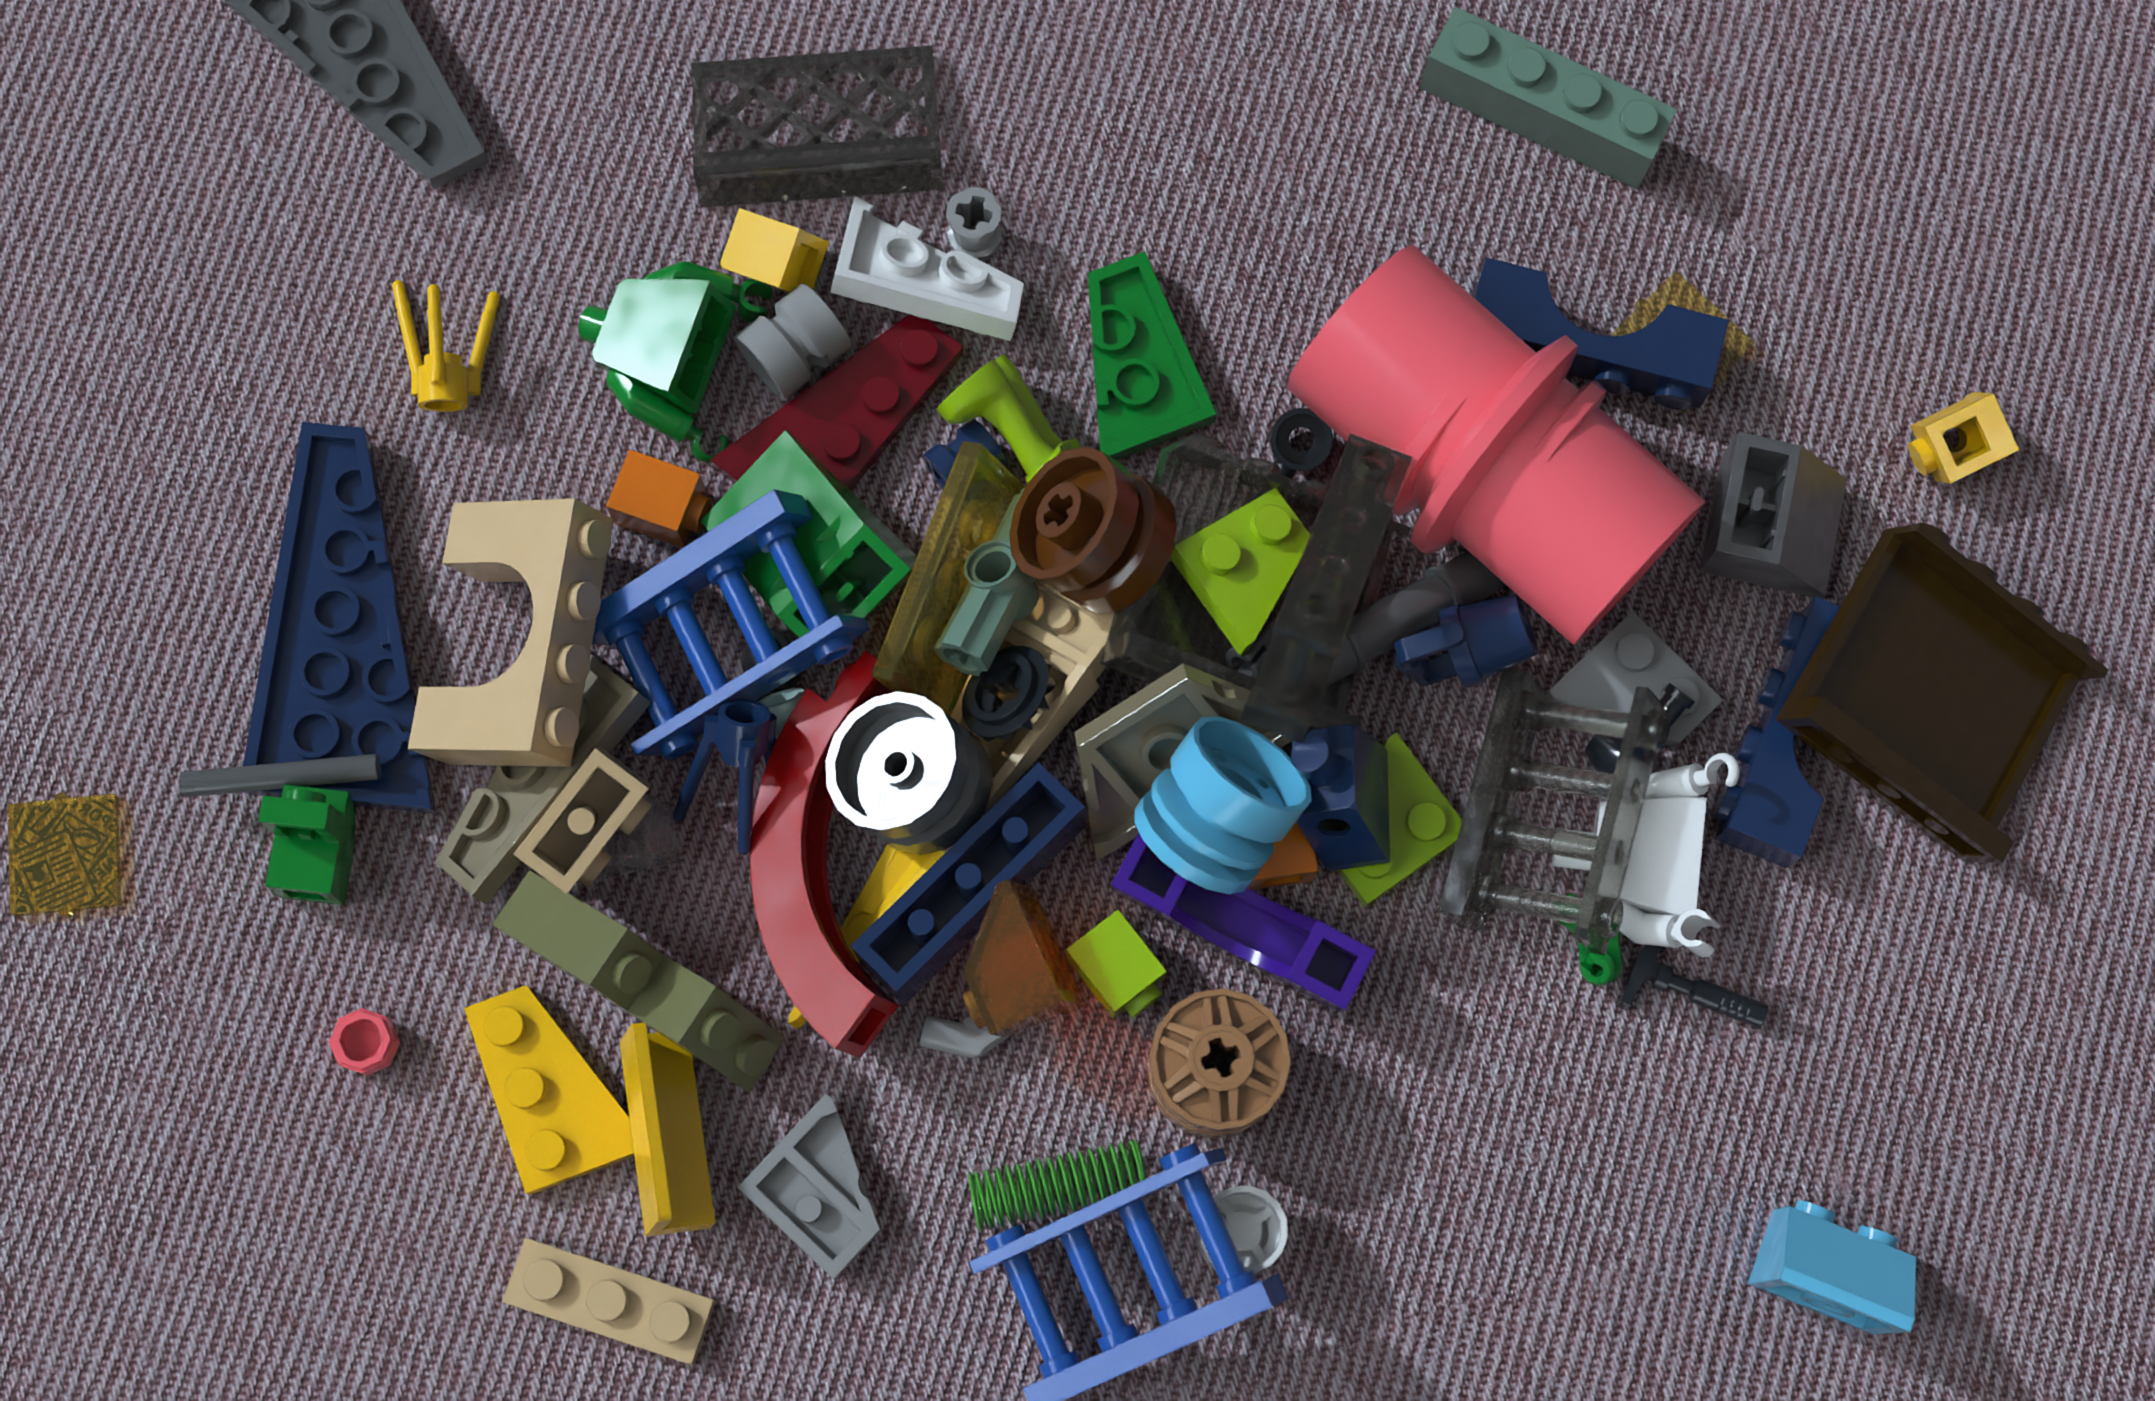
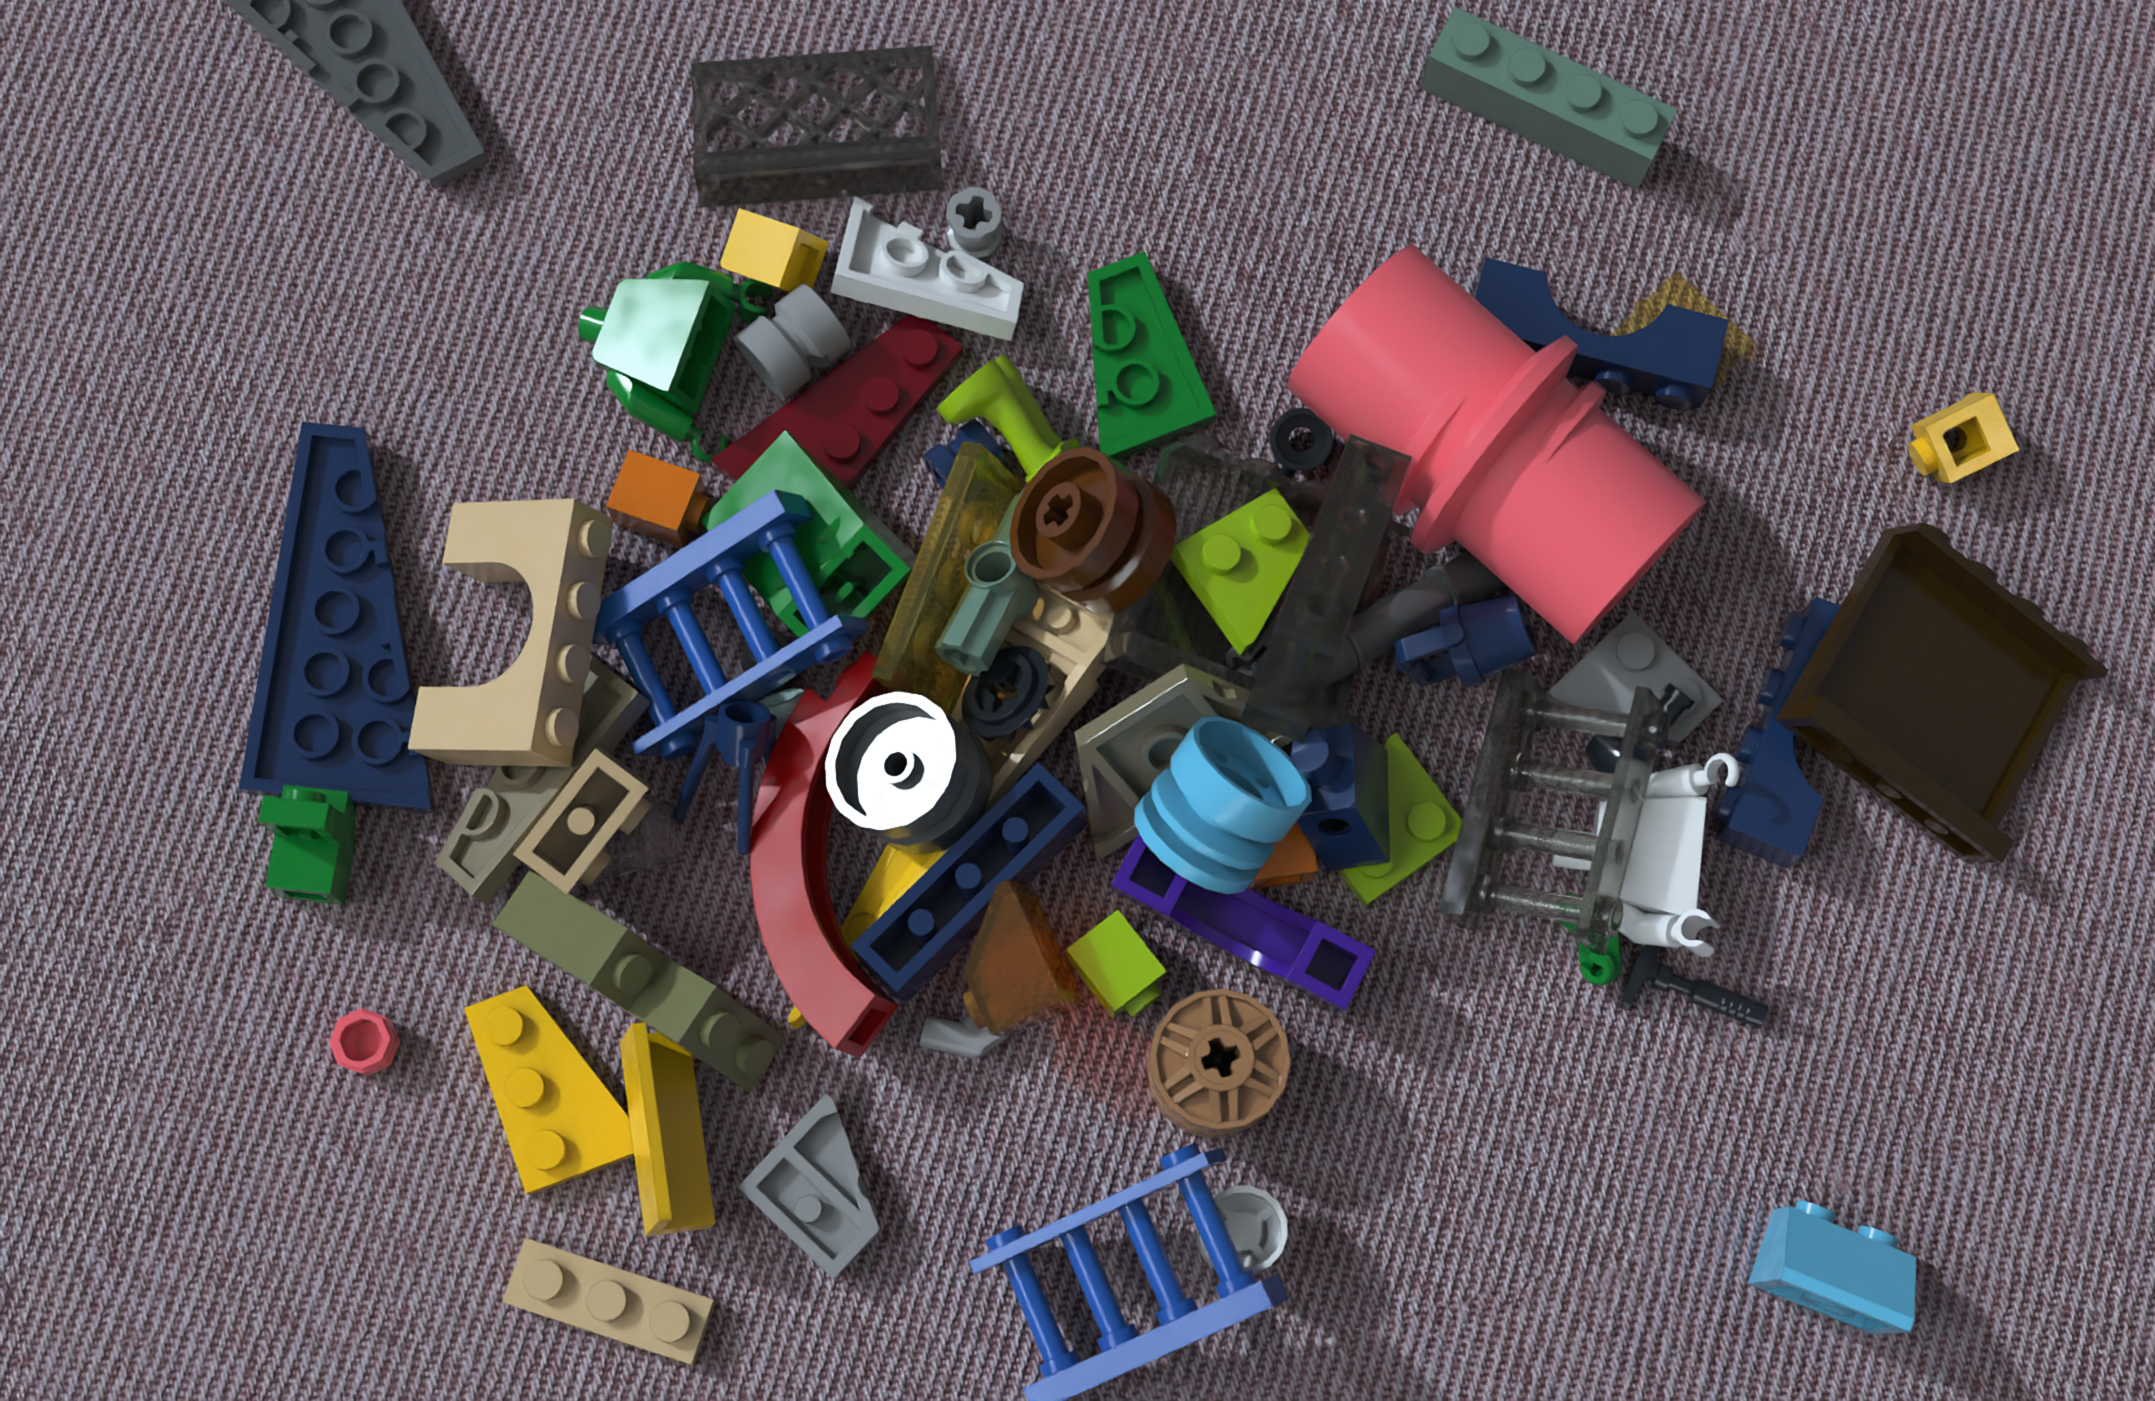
(64, 855): clear yellow piece -> none
(277, 774): dark grey bar -> none
(442, 380): yellow plant -> none
(978, 1195): bright green piece -> none
(1774, 516): flat silver slope -> none

